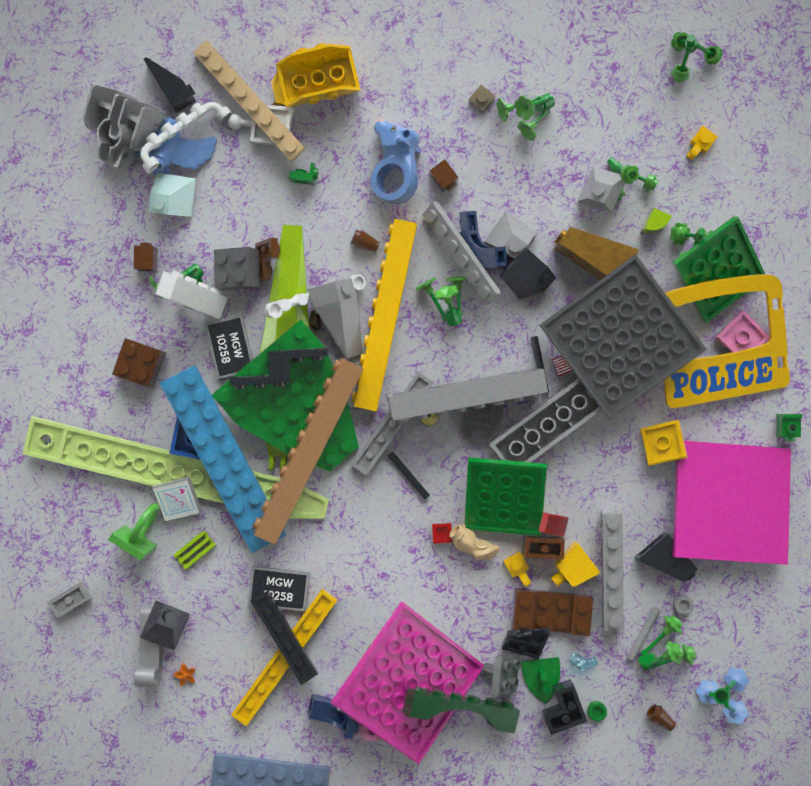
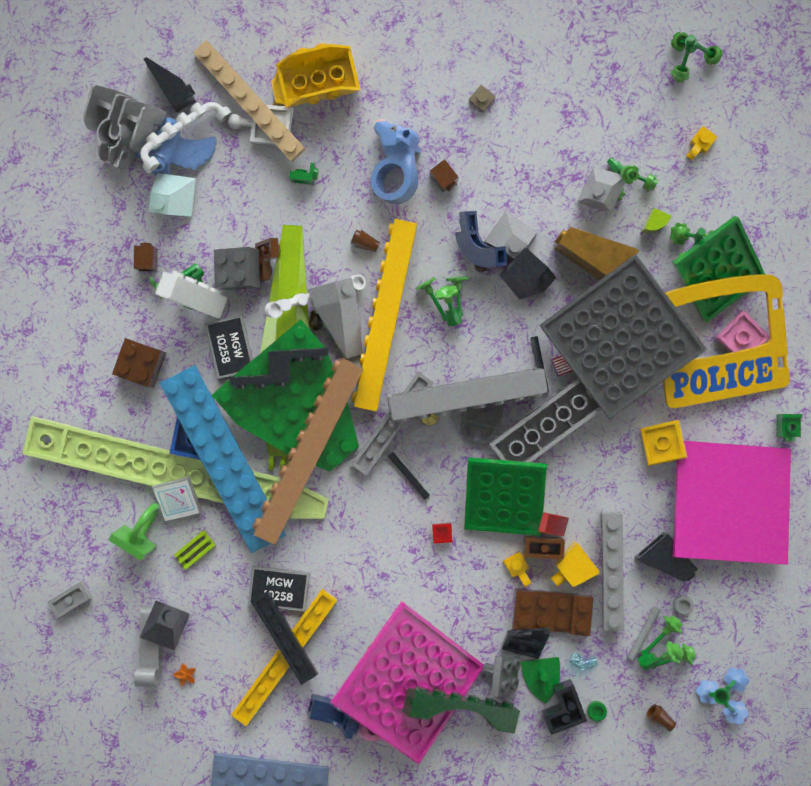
(461, 253): light grey plate -> none
(468, 543): tan animal -> none
(525, 109): bright green plant -> none

